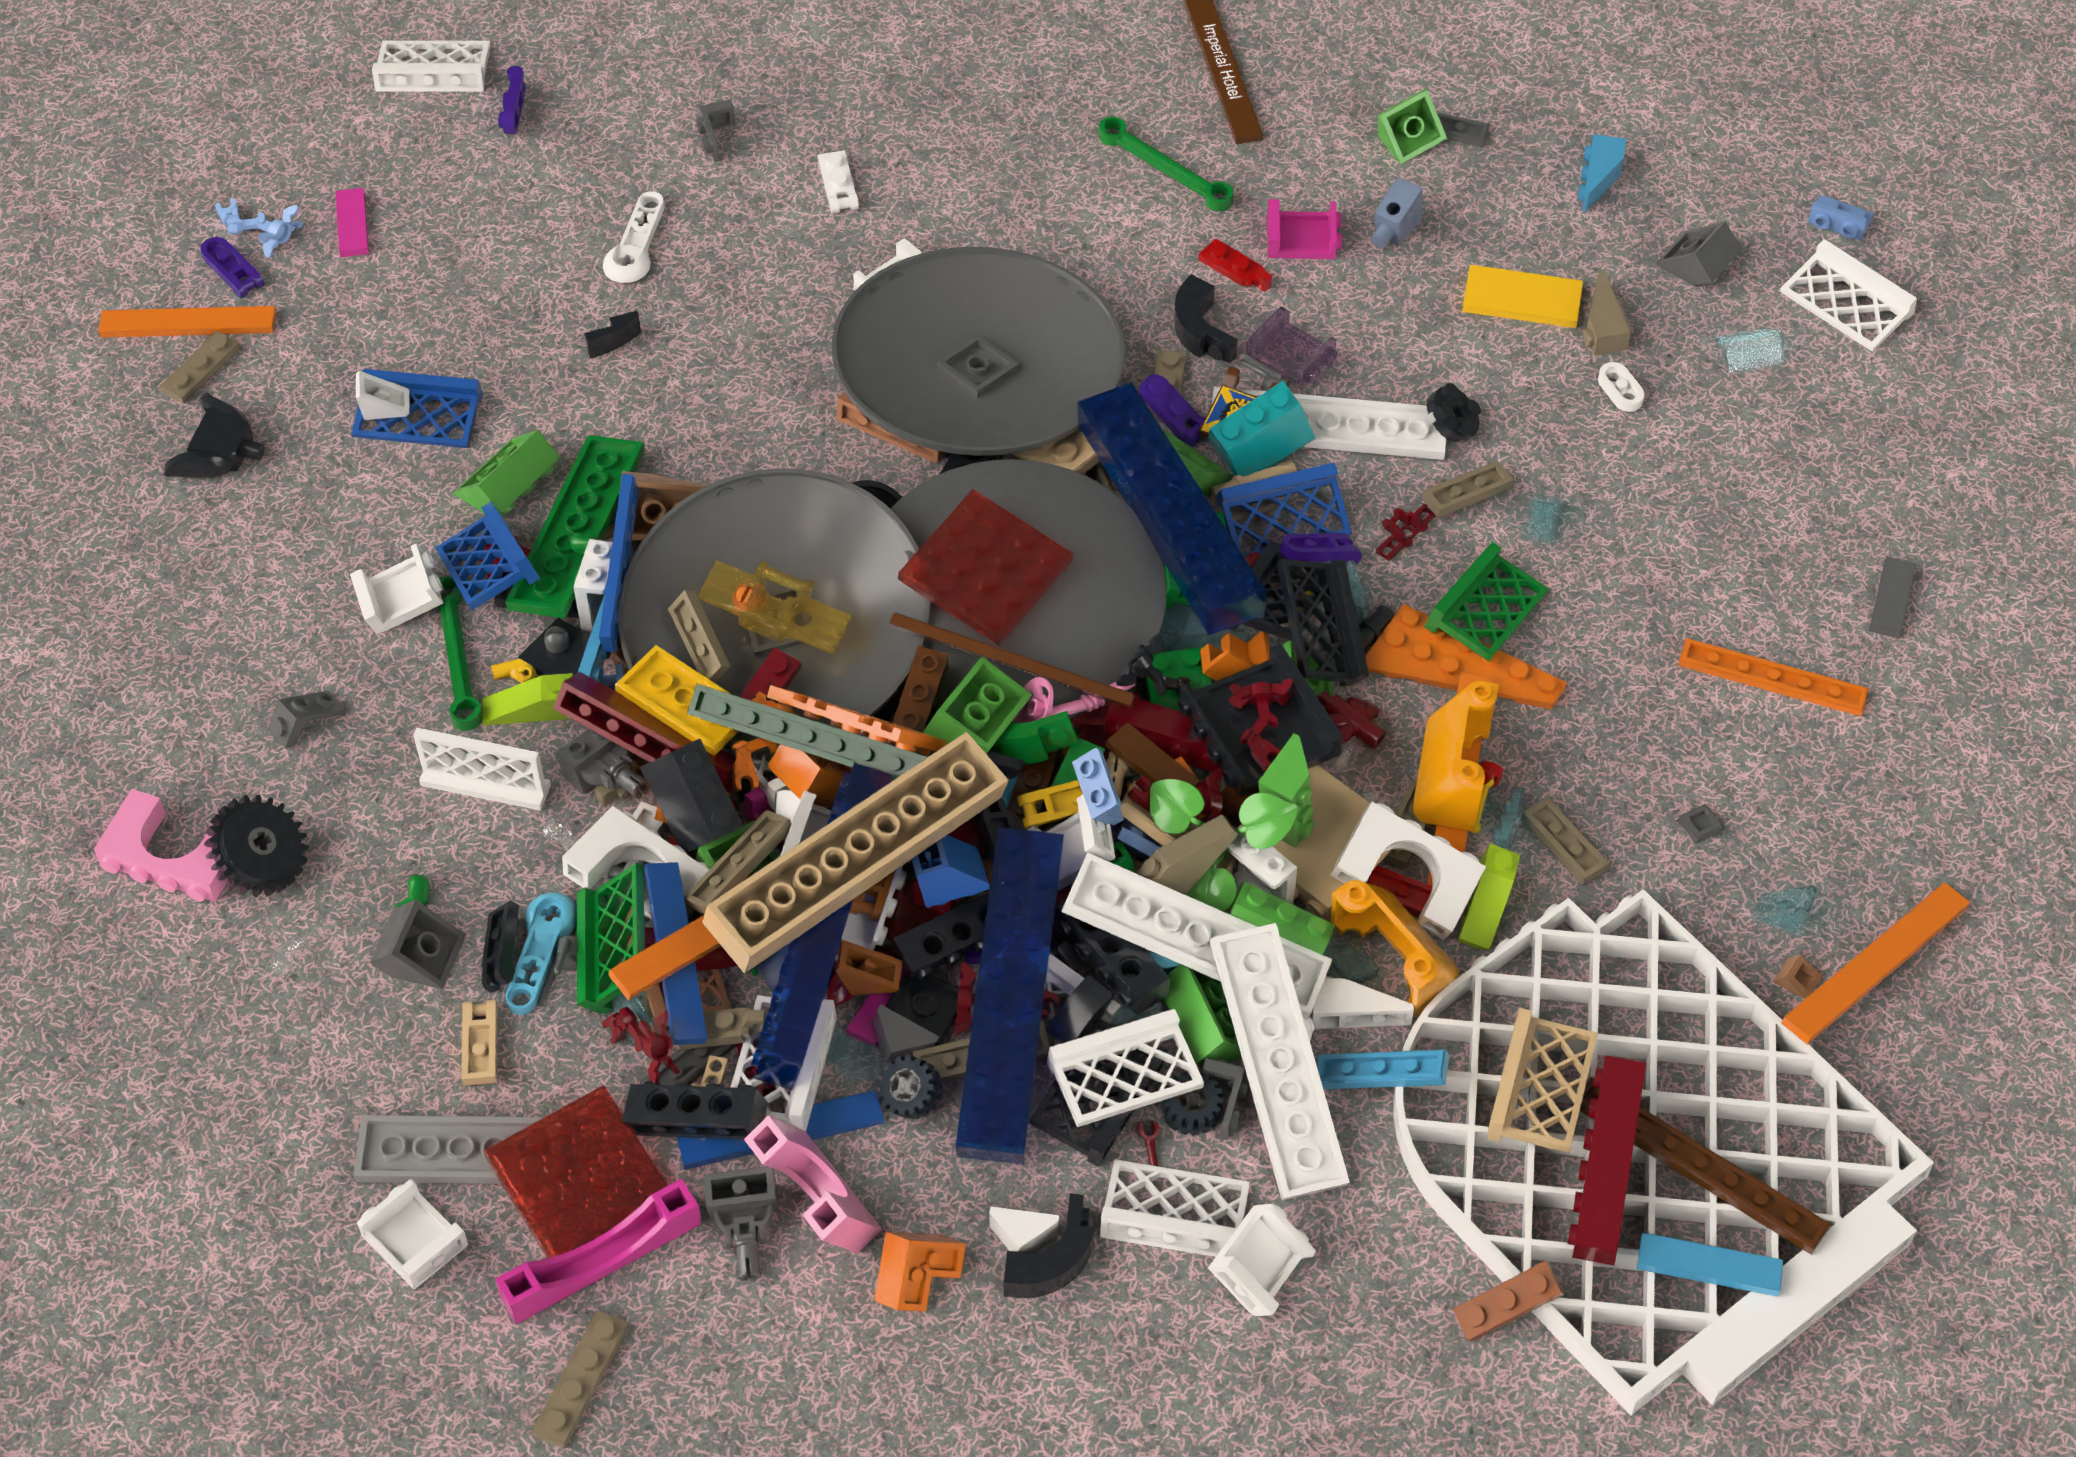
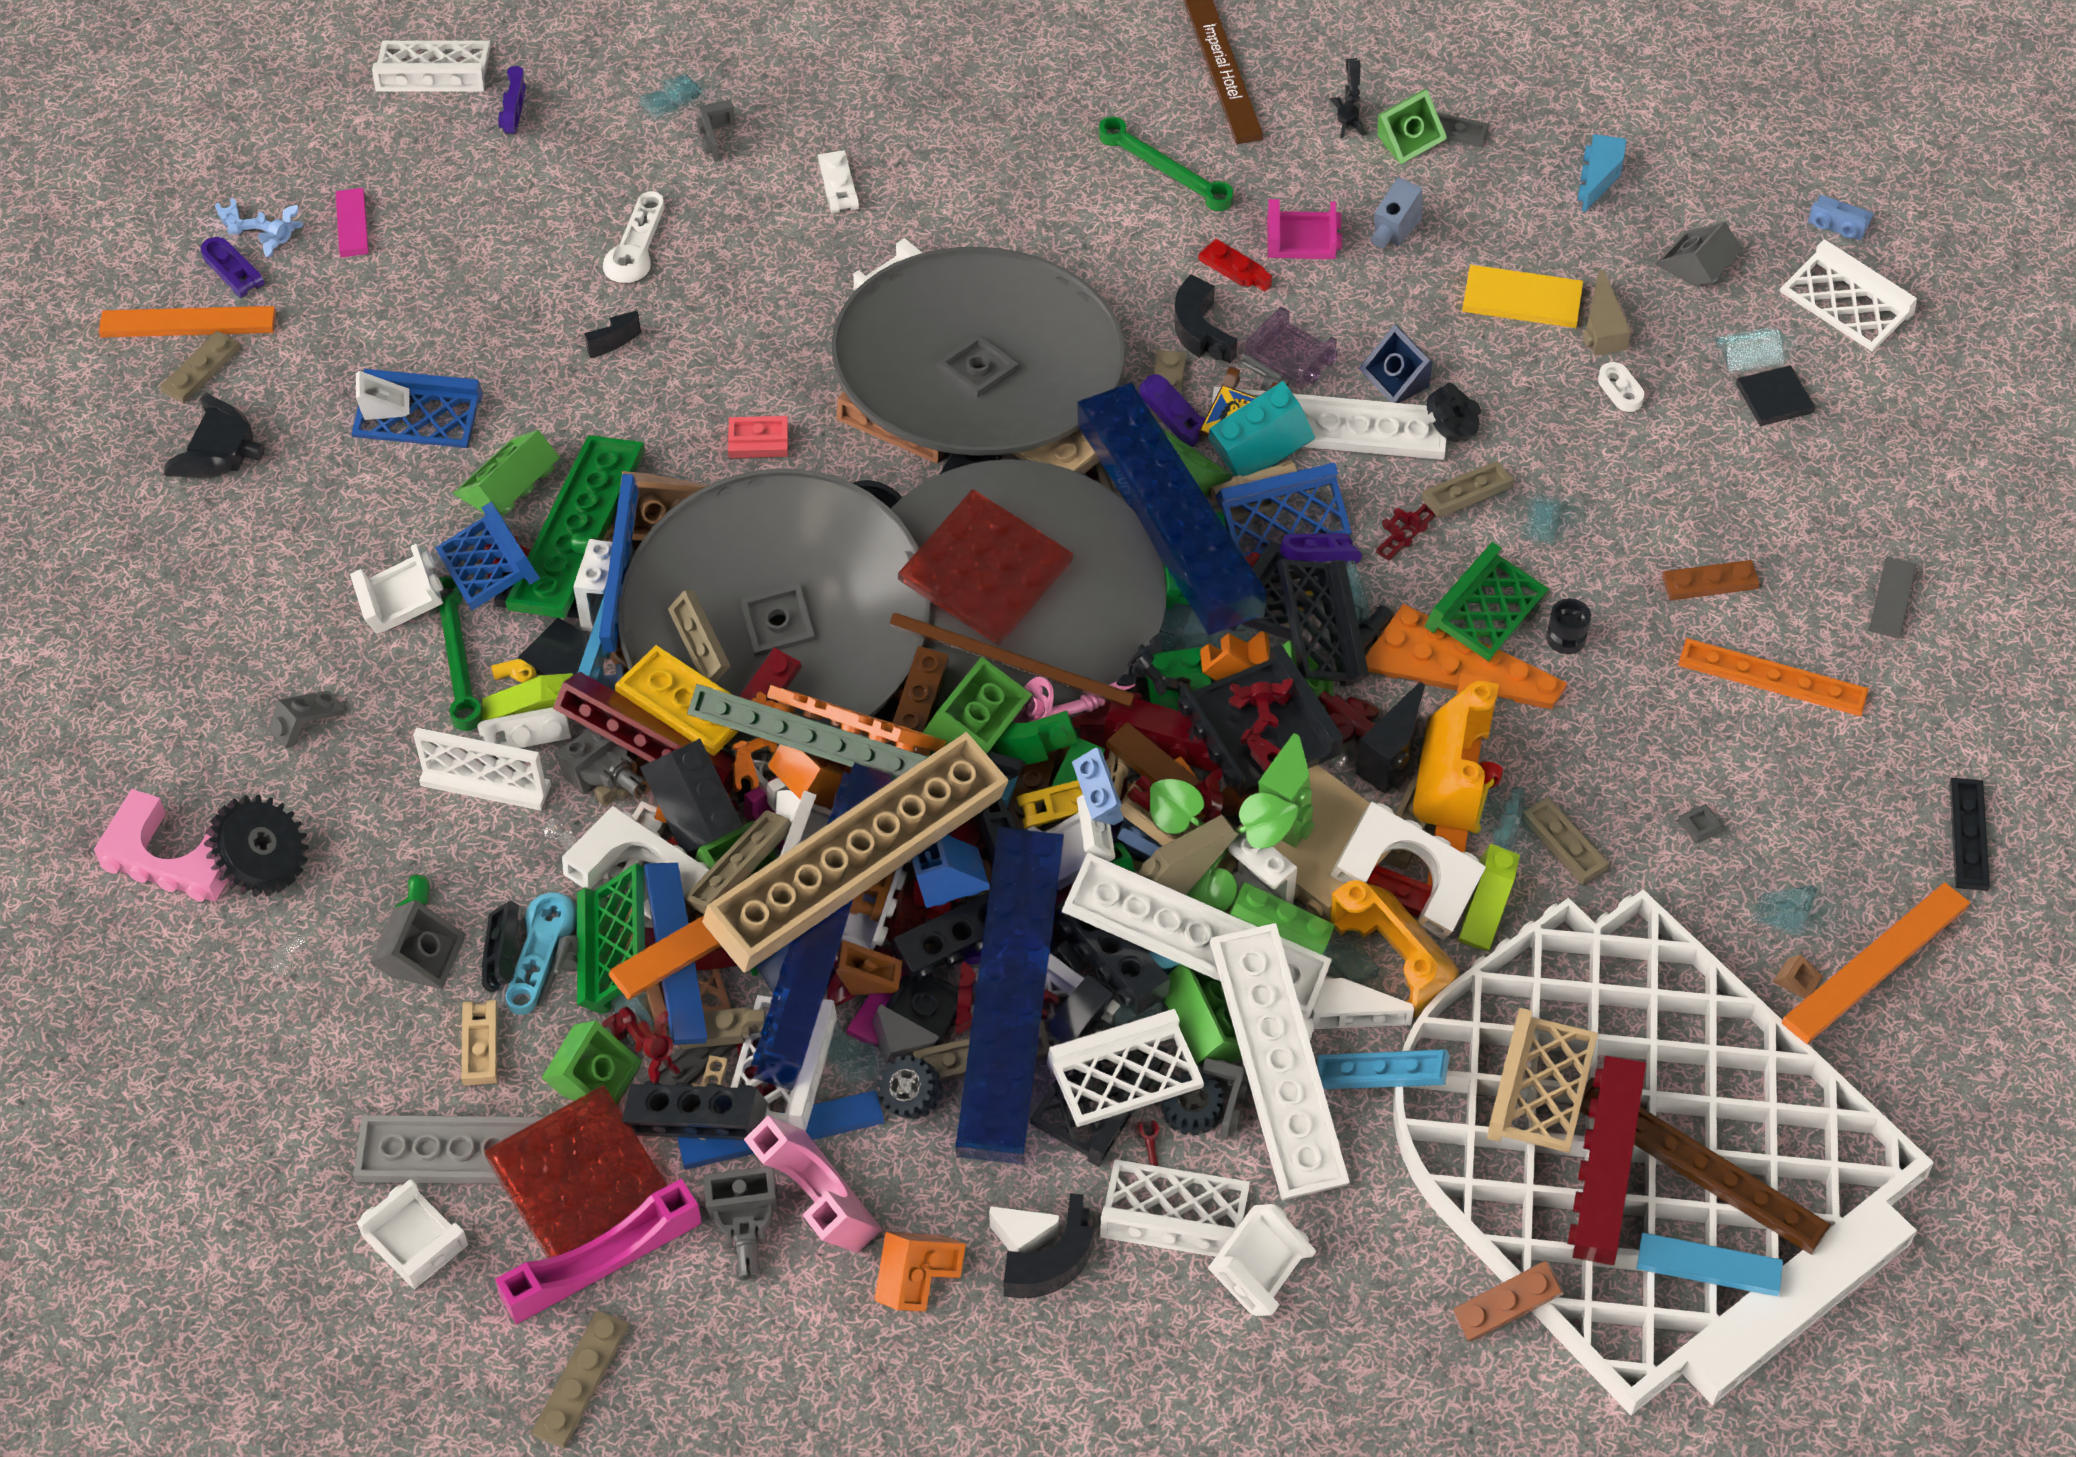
(527, 728): none -> white plate
(556, 639): dark grey hinge -> none
(589, 1060): none -> bright green slope
(675, 94): none -> clear light blue slope
(758, 437): none -> coral plate
(768, 615): clear yellow piece -> none
(1348, 113): none -> black piece
(1389, 743): none -> black slope
(1398, 366): none -> dark blue slope
(1568, 626): none -> black wheel
(1710, 580): none -> dark orange plate
(1775, 395): none -> black tile
(1969, 834): none -> black tile

